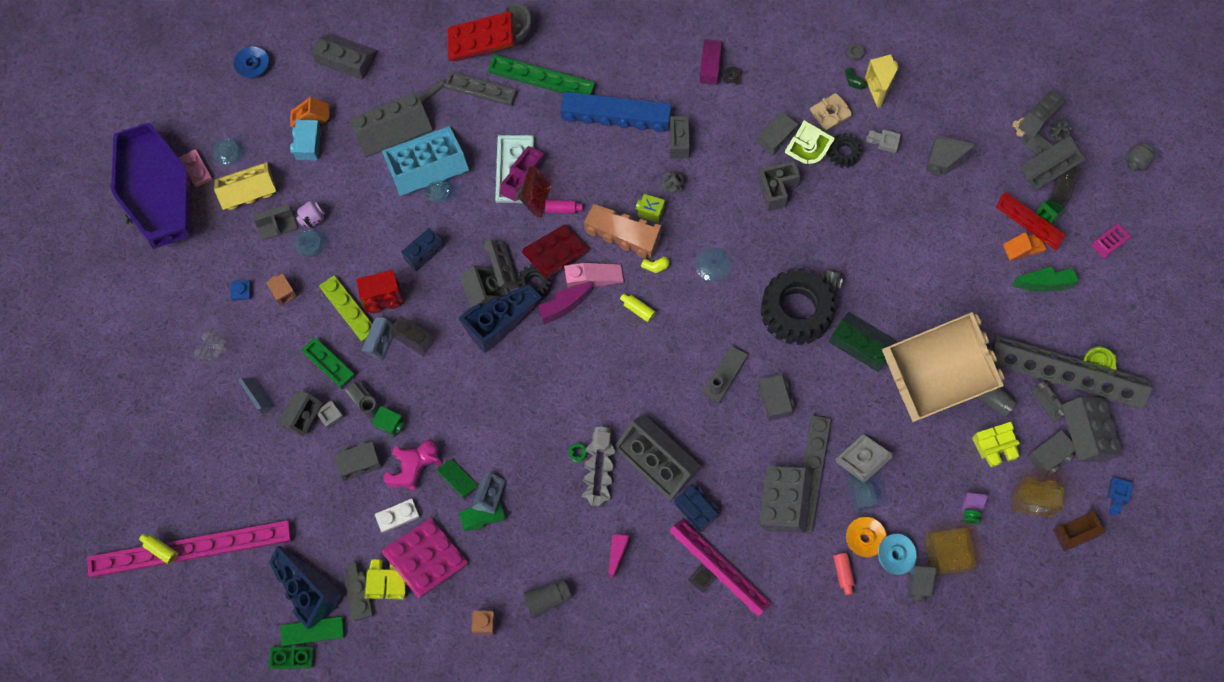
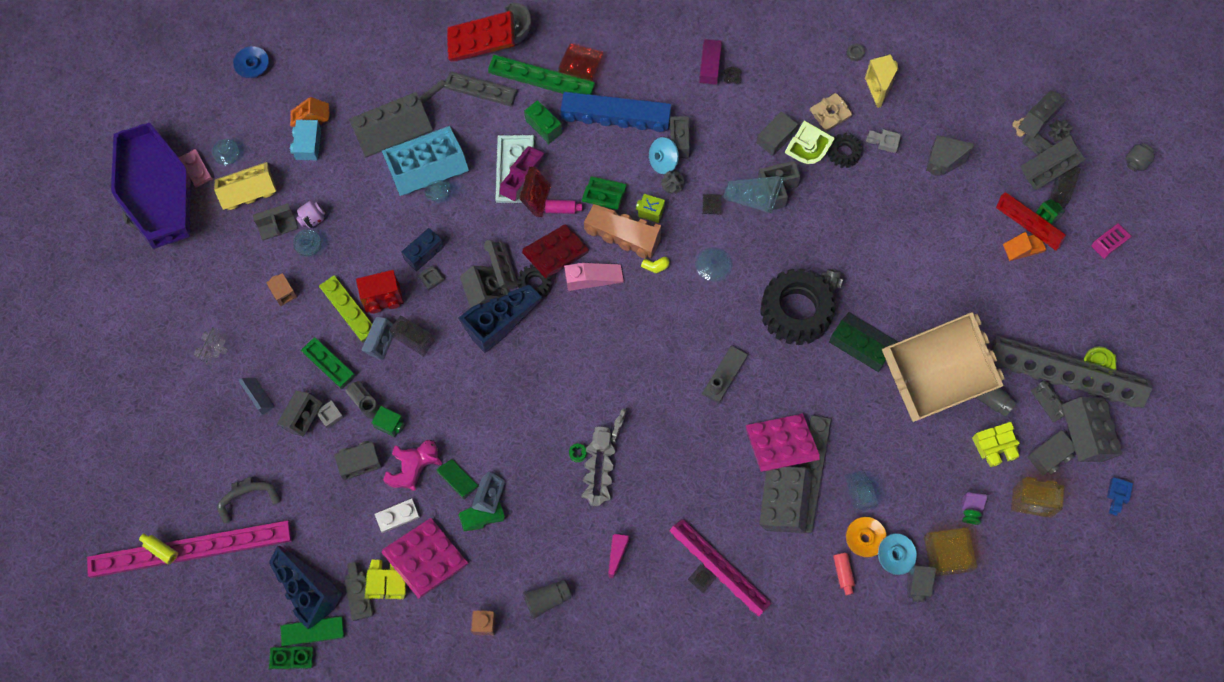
(240, 290): blue plate -> none
(243, 488): none -> dark grey piece
(343, 55): dark grey slope -> none
(430, 277): none -> dark grey tile
(543, 122): none -> green brick
(564, 302): magenta slope -> none
(580, 62): none -> clear red plate
(604, 193): none -> green slope
(618, 423): none -> light grey animal
(638, 307): neon yellow cylinder -> none
(656, 456): dark grey slope -> none
(663, 155): none -> medium azure dish
(696, 507): dark blue brick -> none
(711, 204): none -> clear smoke plate
(754, 193): none -> clear light blue wing
(775, 397): dark grey brick -> none
(782, 442): none -> dark pink plate
(854, 81): dark green arm -> none
(864, 458): light grey plate -> none
(1047, 280): green slope -> none
(1079, 531): reddish brown panel -> none

